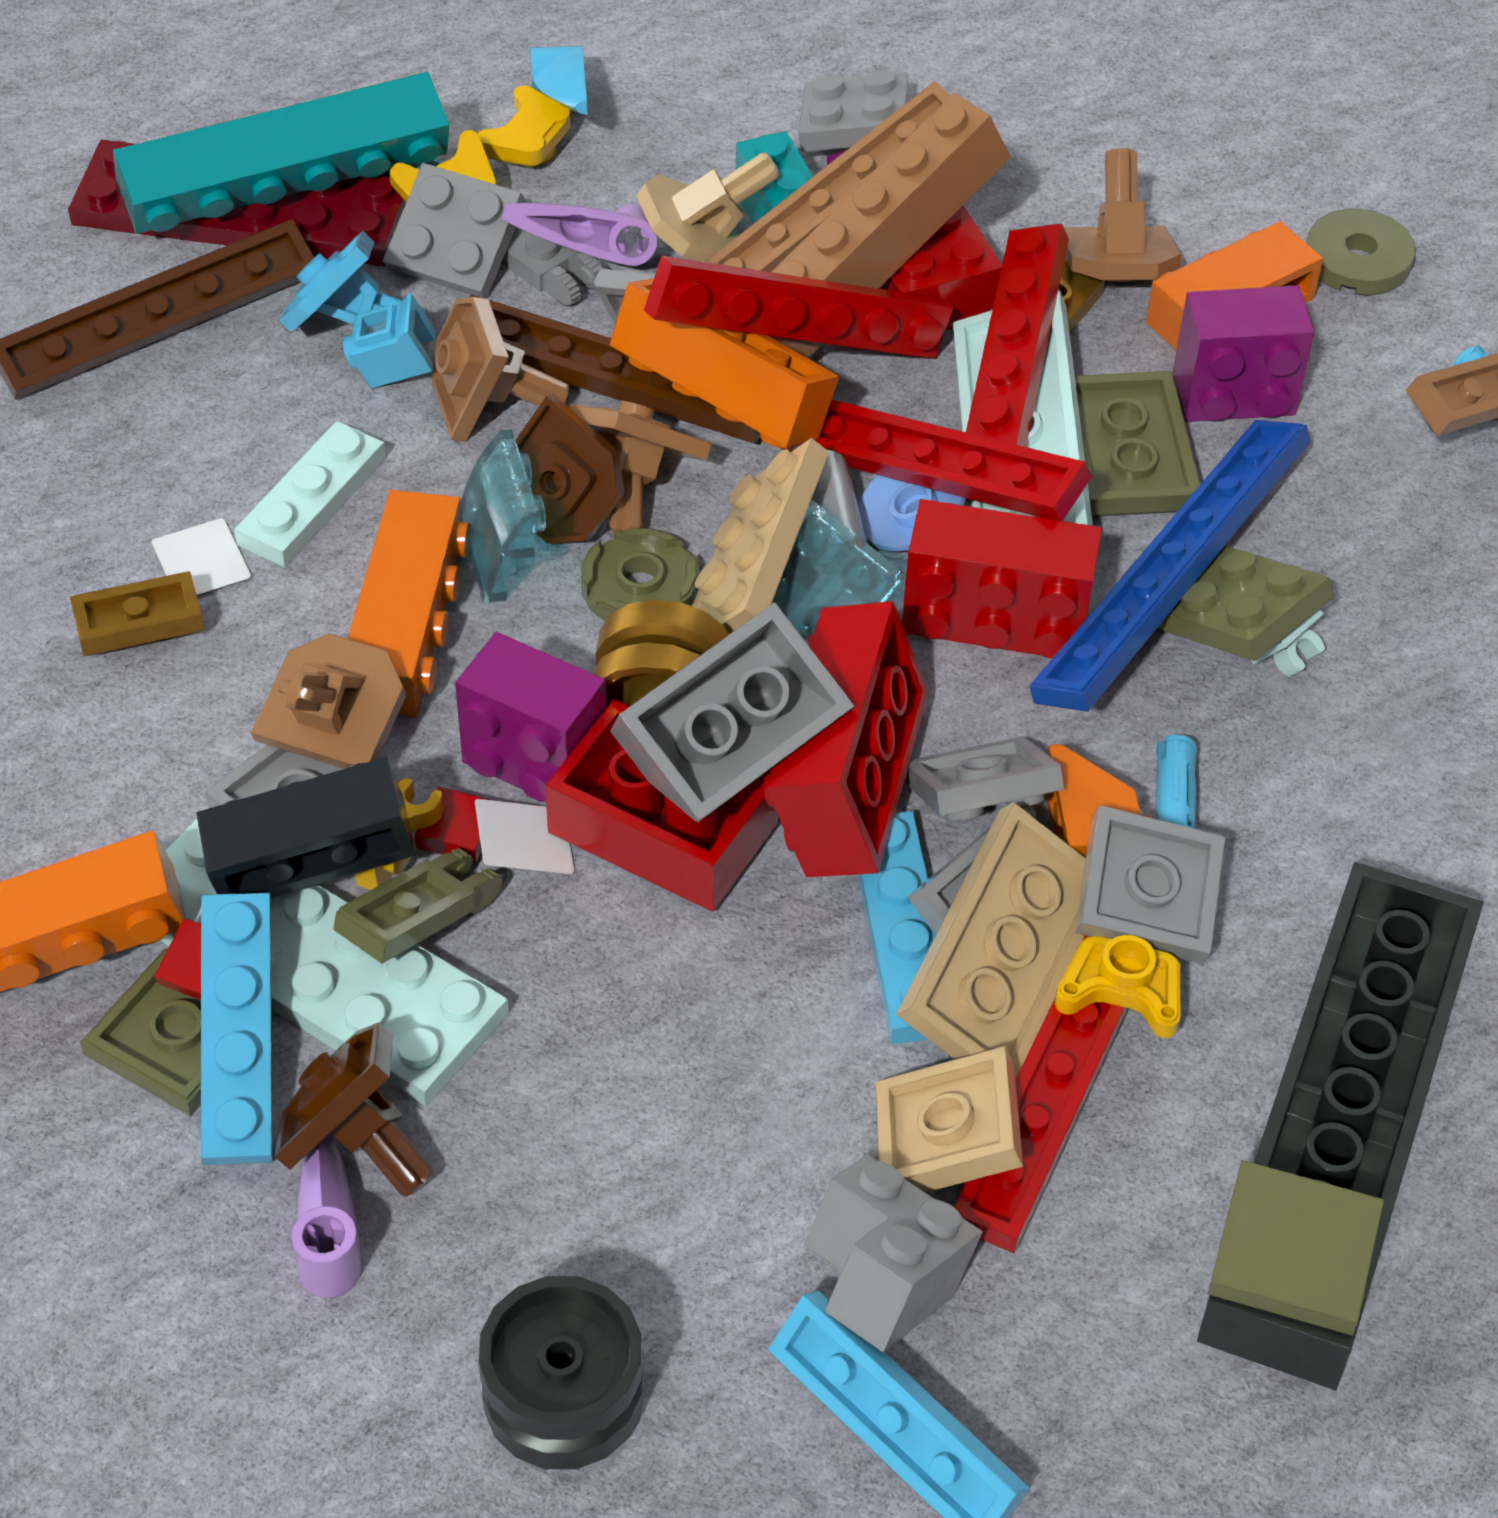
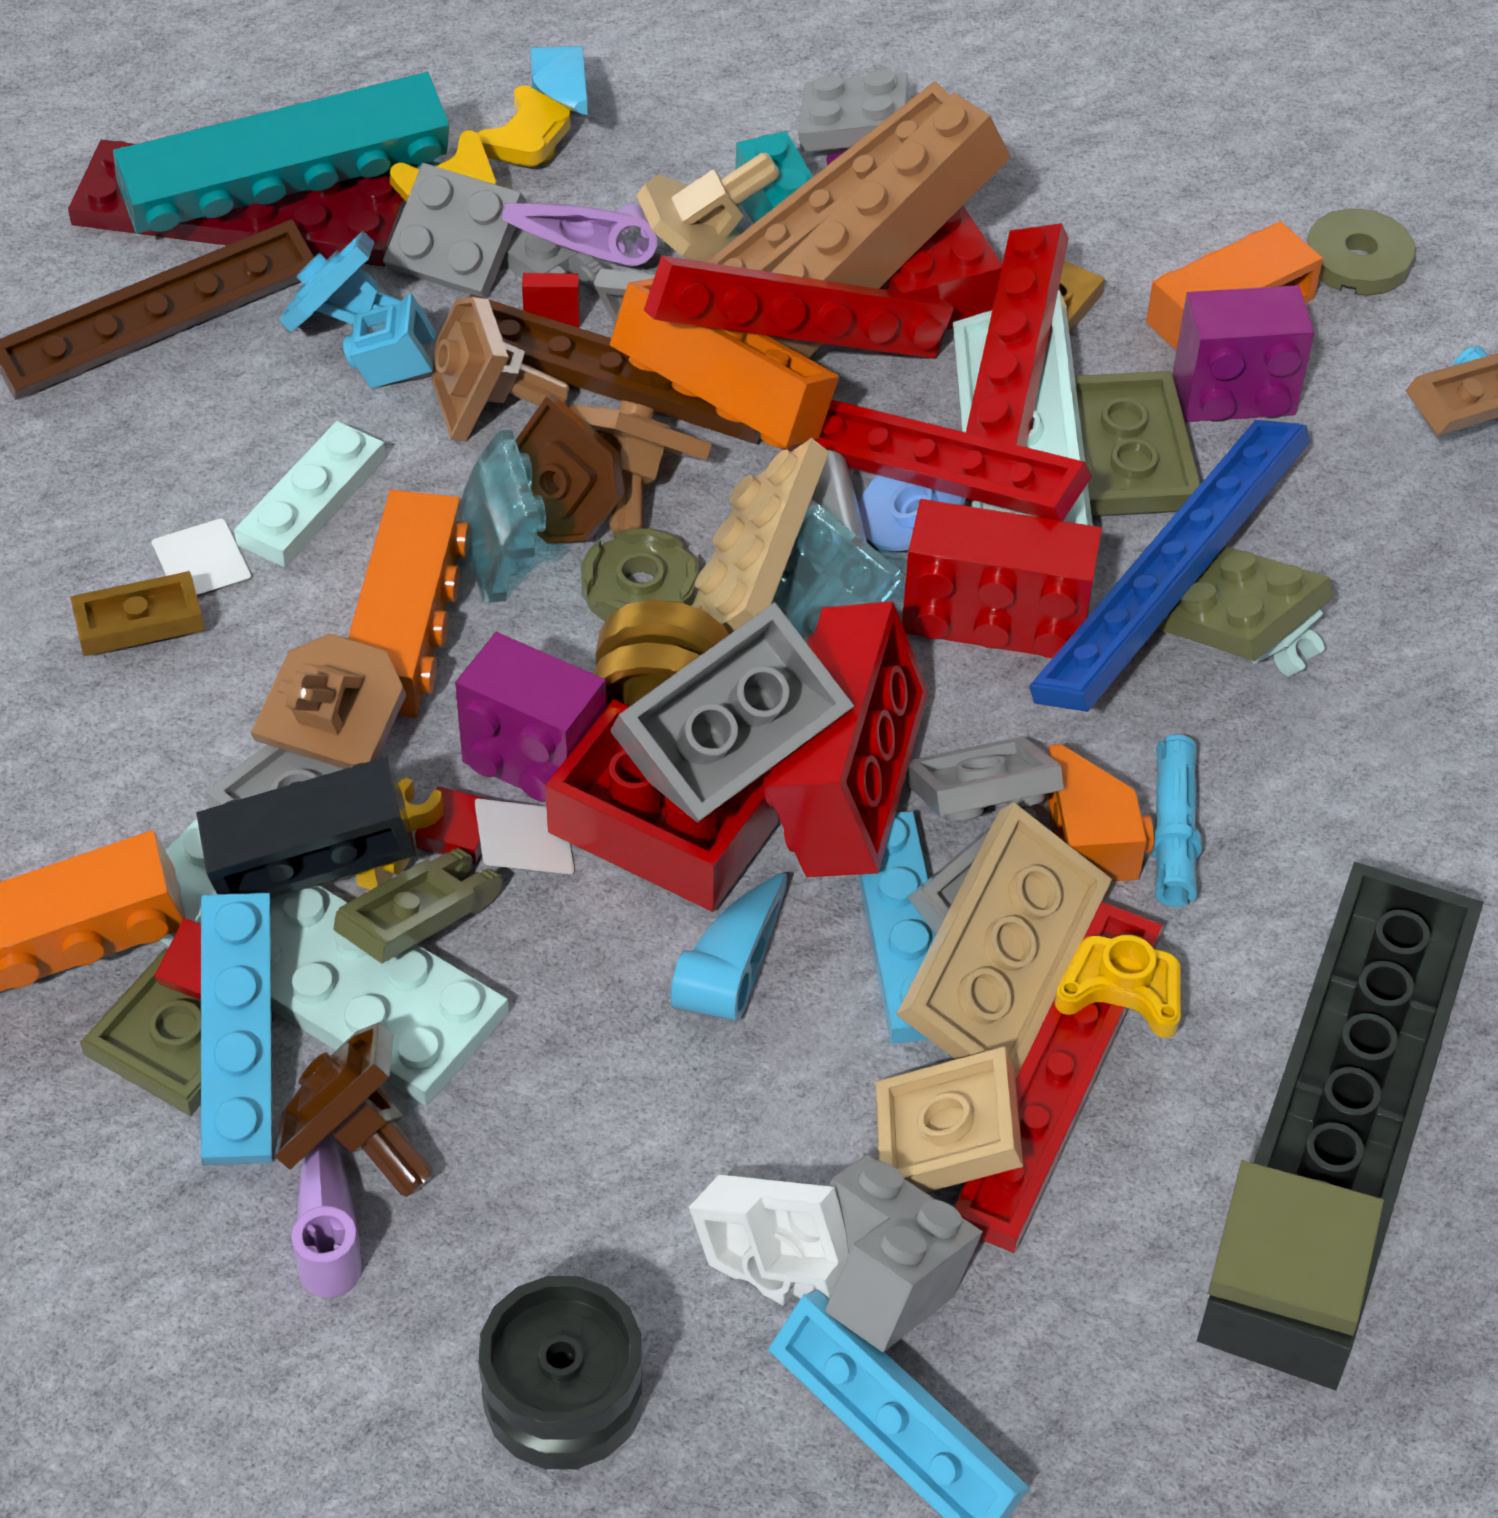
(552, 296): none -> red tile
(726, 960): none -> medium azure piece
(773, 1234): none -> white slope
(1121, 244): medium nougat piece -> none
(1151, 883): light grey plate -> none

